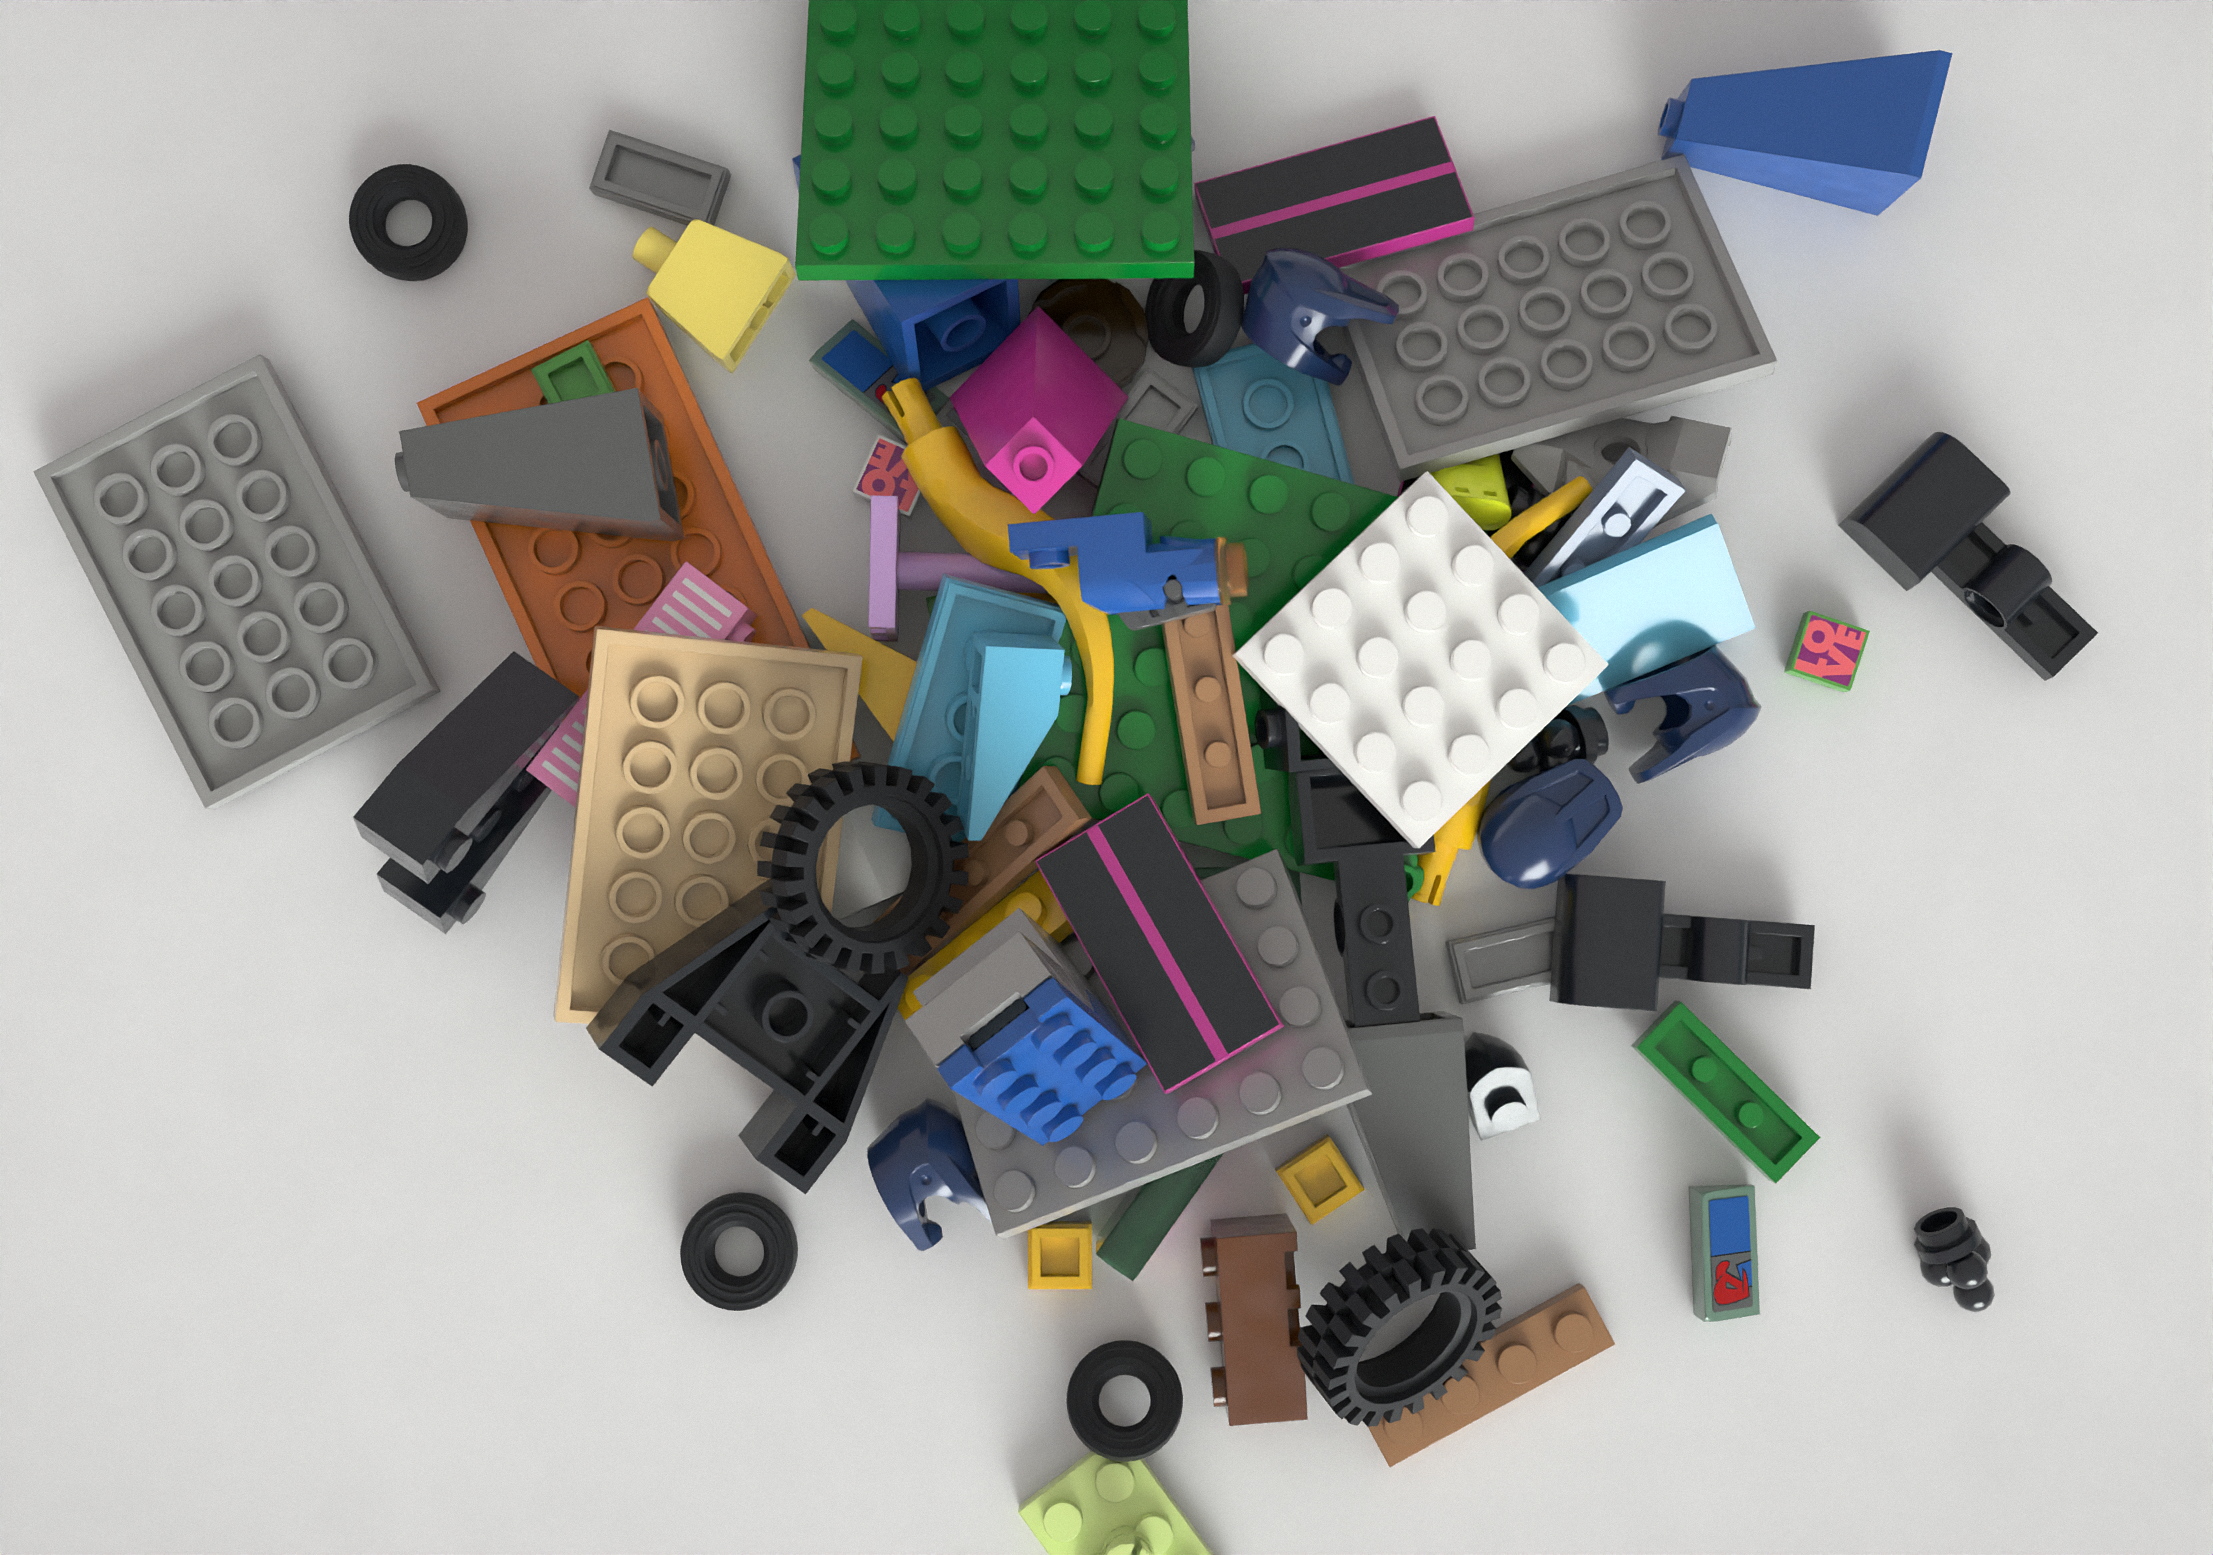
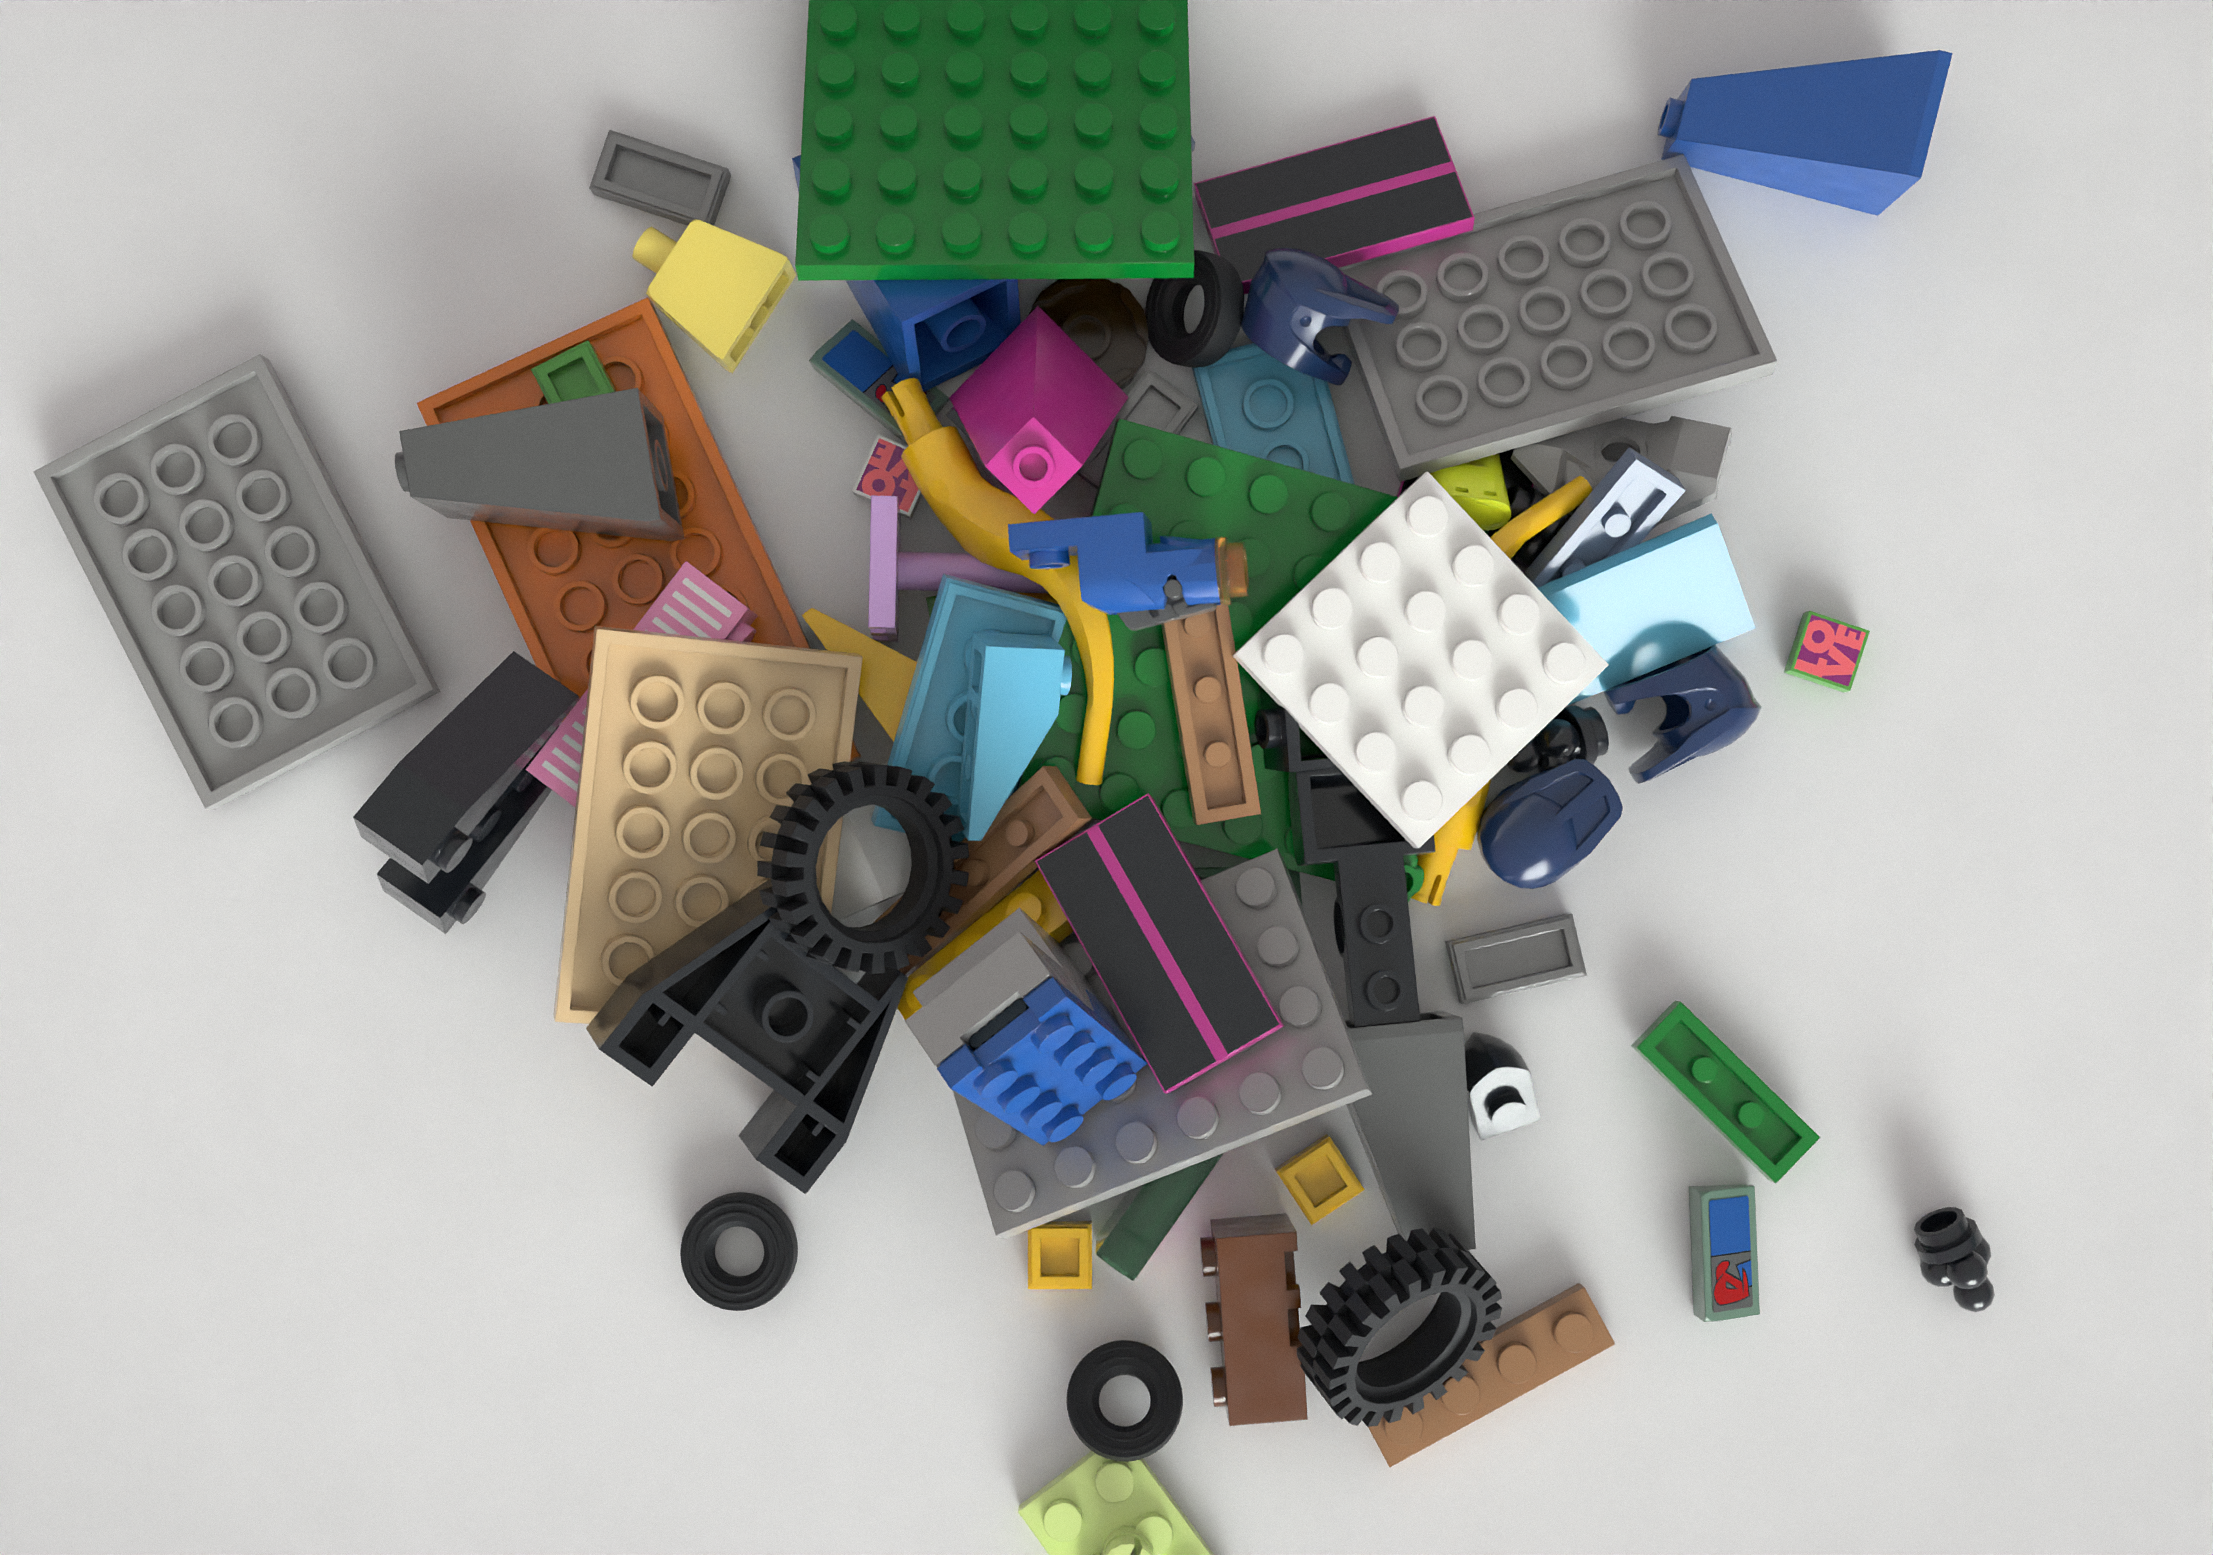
(384, 191): black tyre -> none
(924, 1157): dark blue helmet -> none
(1619, 942): black plate -> none
(1931, 521): black plate -> none

